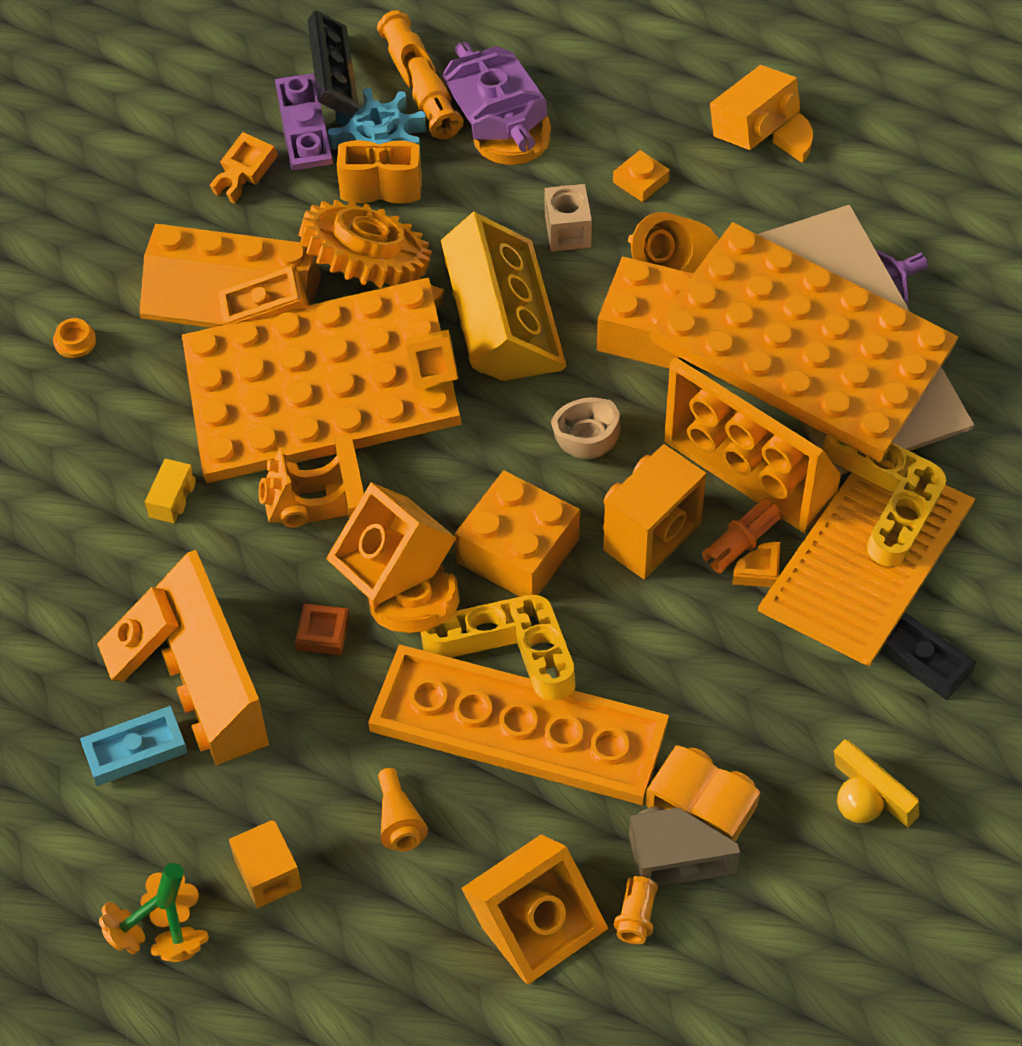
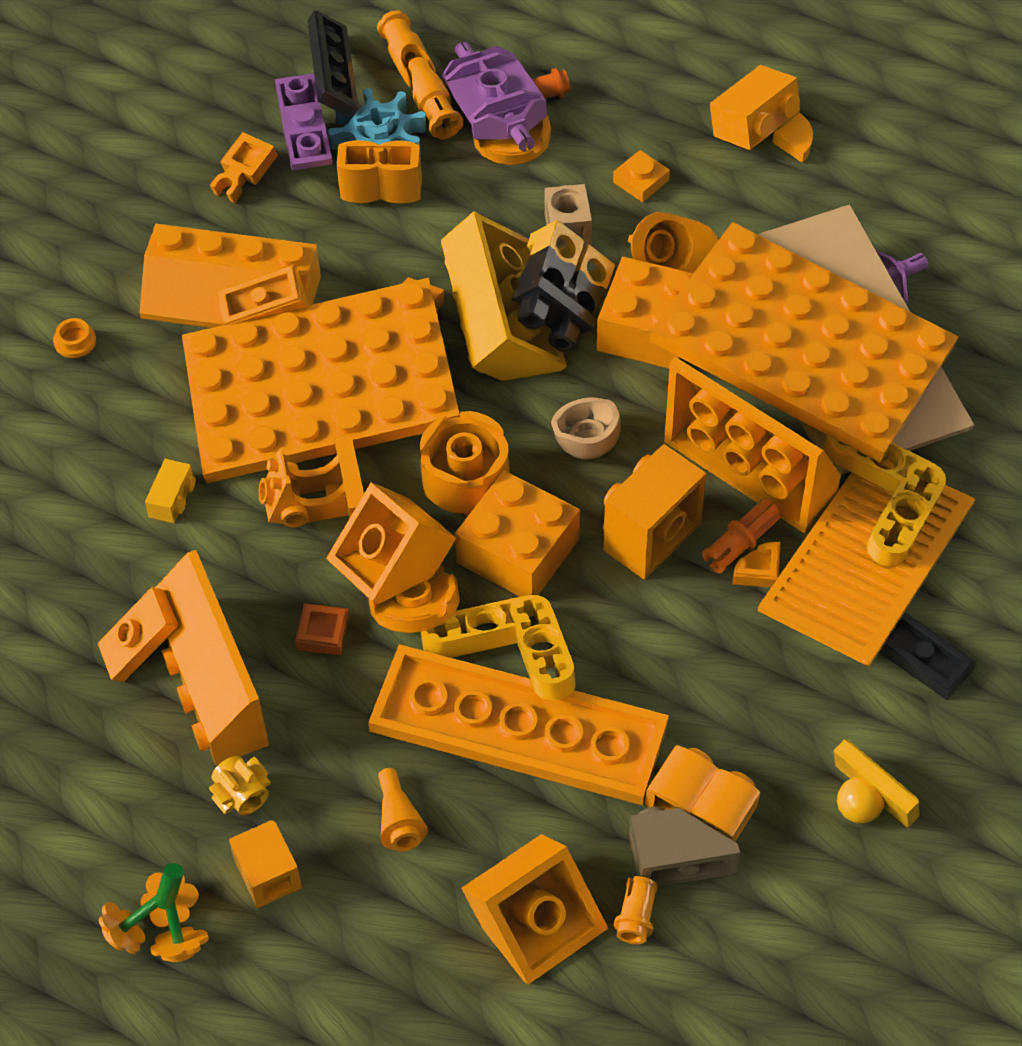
(133, 745): medium azure plate -> none
(239, 785): none -> yellow gear
(364, 243): light orange gear -> none
(431, 358): light orange panel -> none
(462, 460): none -> light orange brick
(553, 84): none -> orange pin
(559, 288): none -> black hips

